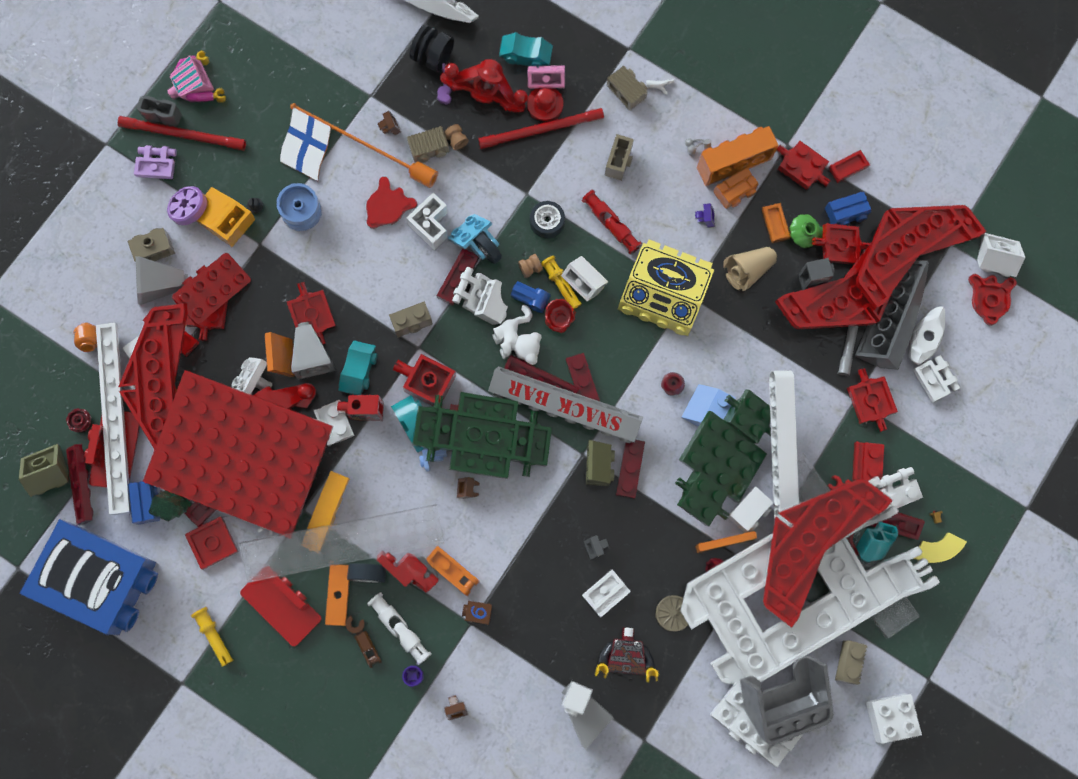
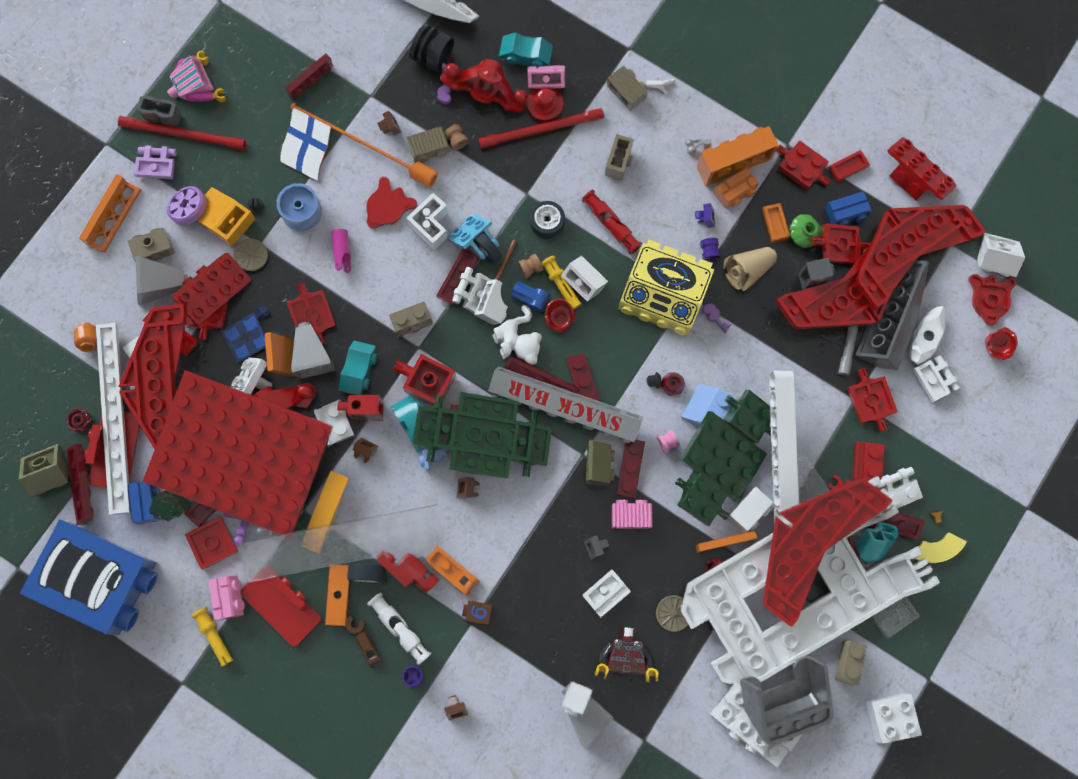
(104, 210): none -> orange fence
(226, 597): none -> bright pink brick
(242, 530): none -> medium lavender piece
(247, 335): none -> dark blue flag
(250, 254): none -> dark tan wheel
(309, 77): none -> dark red plate
(341, 249): none -> dark pink piece
(365, 448): none -> reddish brown tile
(507, 256): none -> dark orange axle
(631, 516): none -> bright pink brick
(654, 380): none -> black piece
(668, 441): none -> bright pink wheel
(710, 249): none -> dark purple wheel
(713, 315): none -> medium lavender piece
(917, 172): none -> red bracket
(1001, 343): none -> red hair

